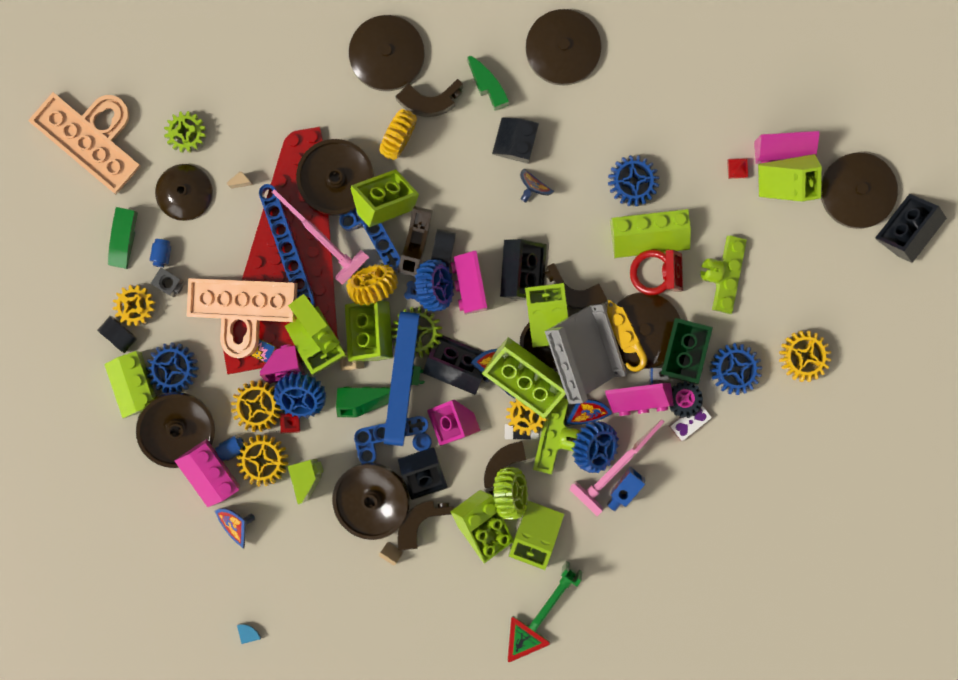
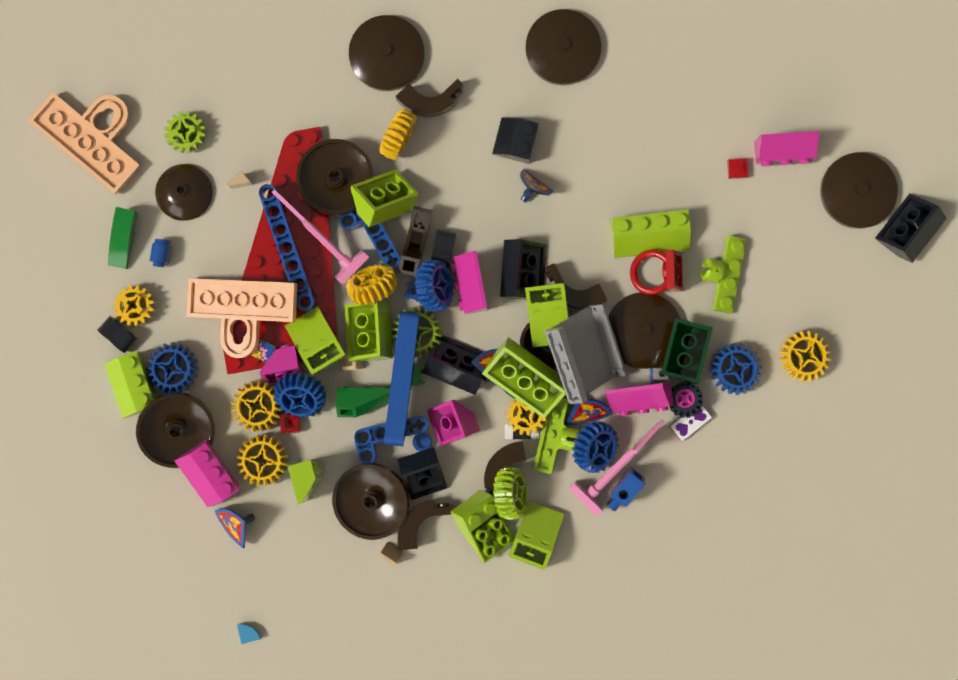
(159, 282): dark grey brick -> none
(230, 448): blue brick -> none
(314, 324): lime brick -> none
(488, 84): green slope -> none
(524, 638): green piece -> none
(626, 334): yellow plate -> none
(641, 180): blue gear -> none
(791, 179): lime slope -> none

